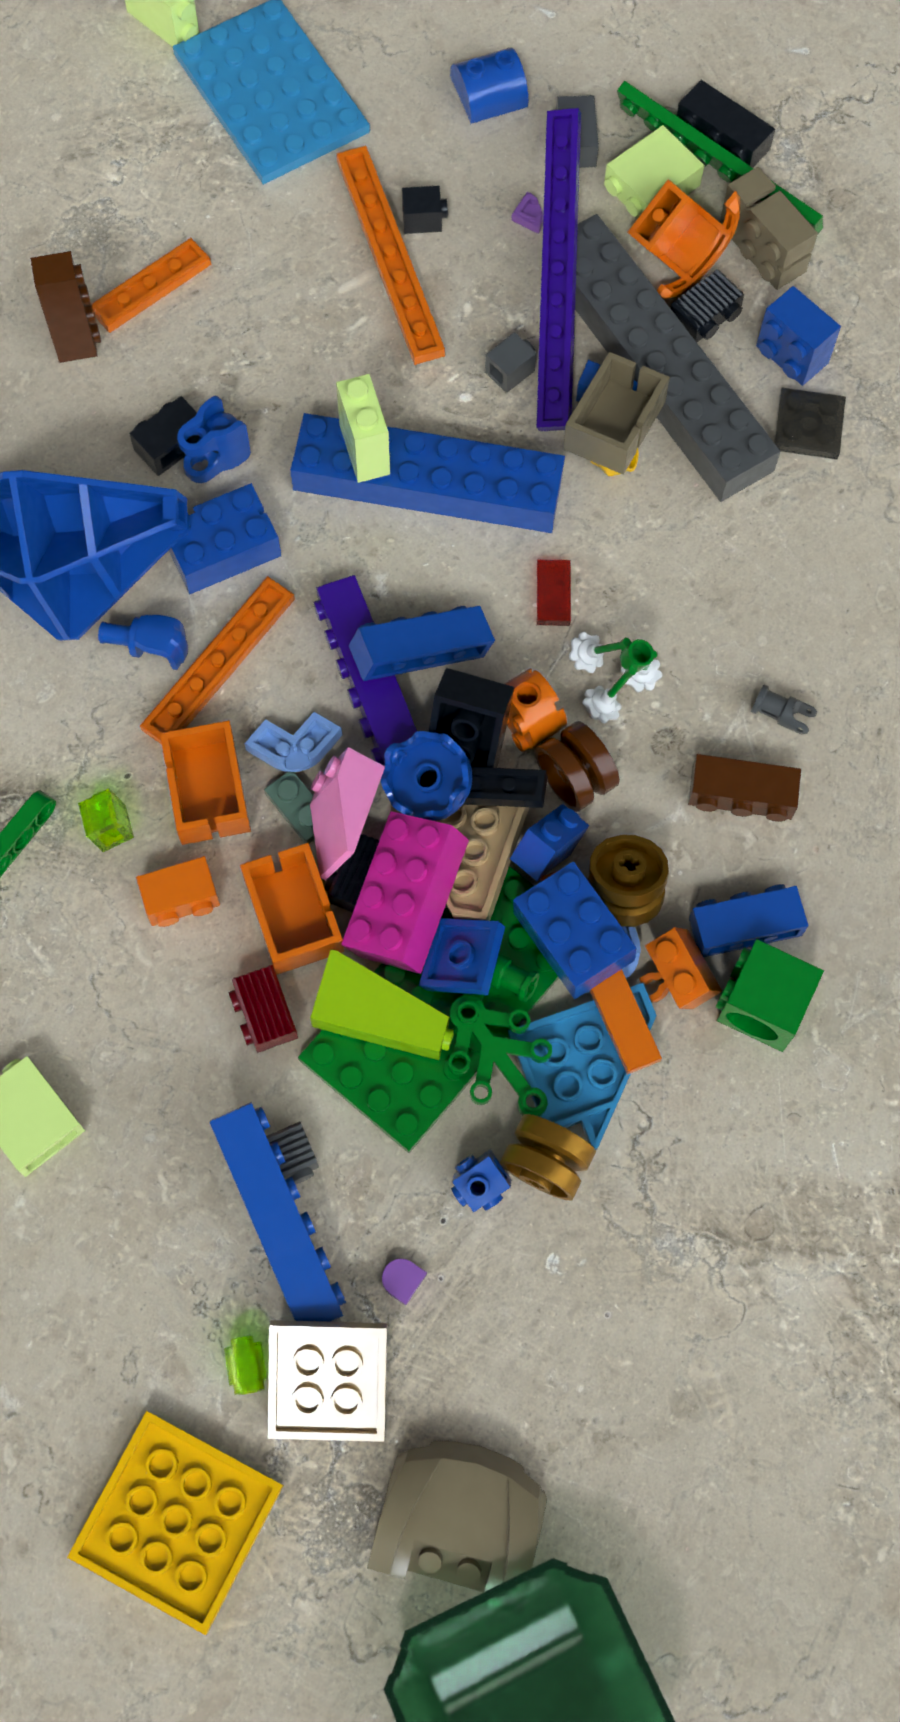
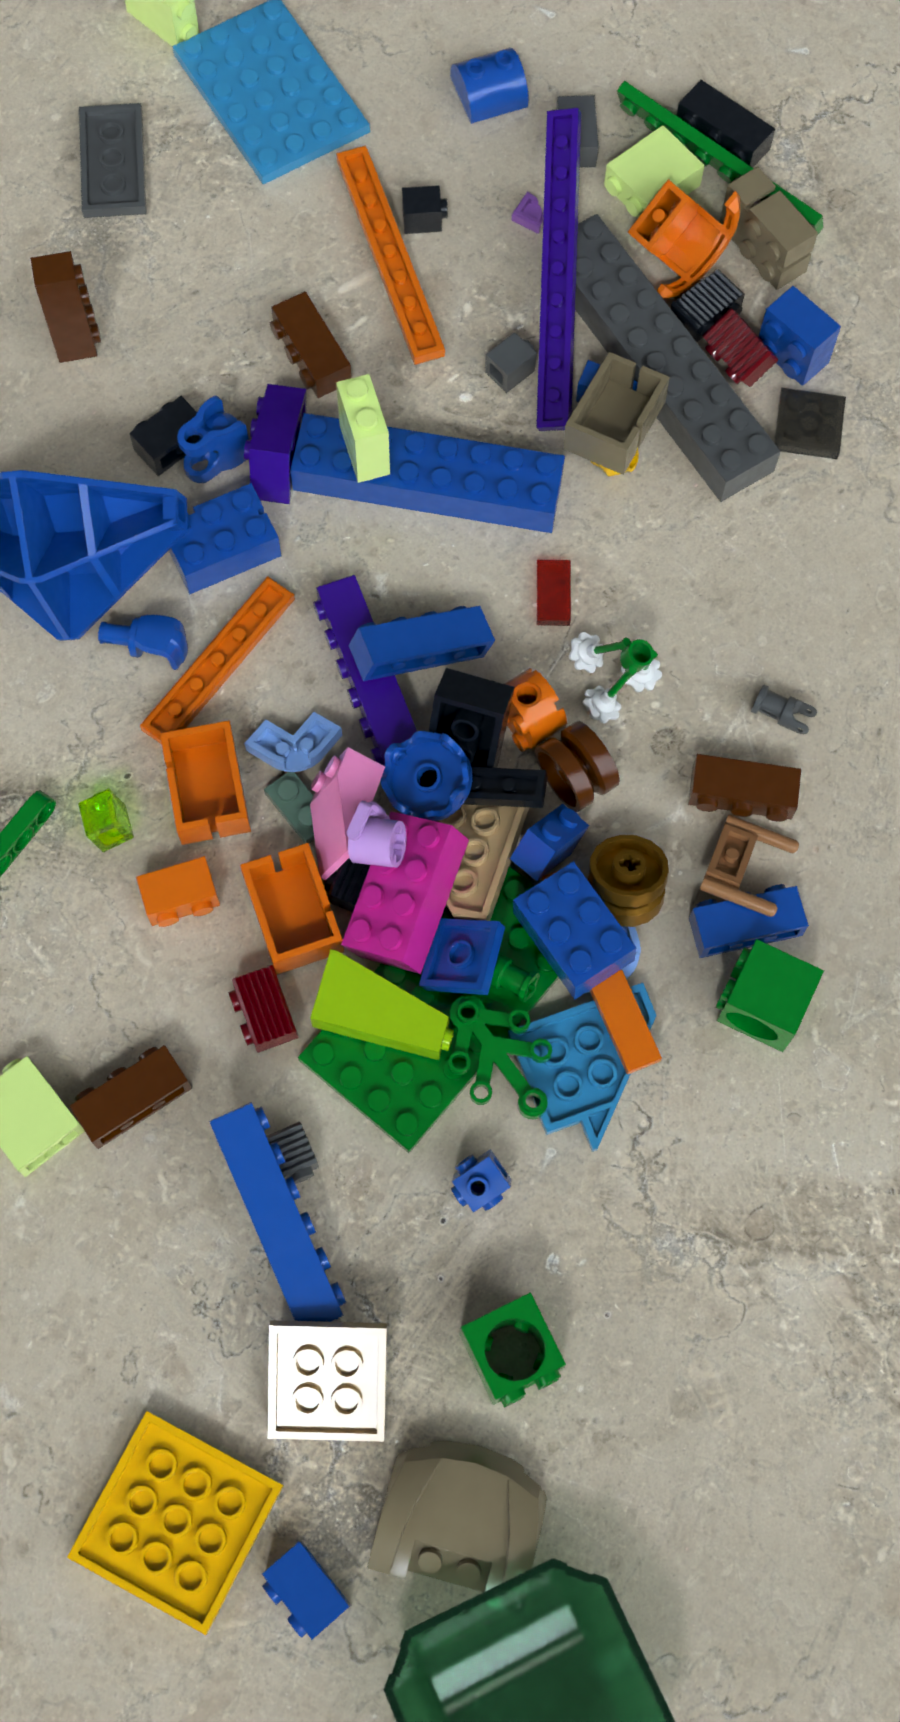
(112, 160): none -> dark grey plate
(130, 1096): none -> reddish brown brick
(150, 285): orange tile -> none
(245, 1365): clear neon green brick -> none
(274, 441): none -> dark purple wedge
(305, 1591): none -> blue brick
(309, 344): none -> reddish brown brick
(377, 838): none -> lavender piece
(402, 1279): medium lavender tile -> none
(526, 1318): none -> green brick
(548, 1157): pearl gold wheel -> none
(682, 970): orange brick -> none
(732, 858): none -> medium nougat plate
(739, 348): none -> dark red brick

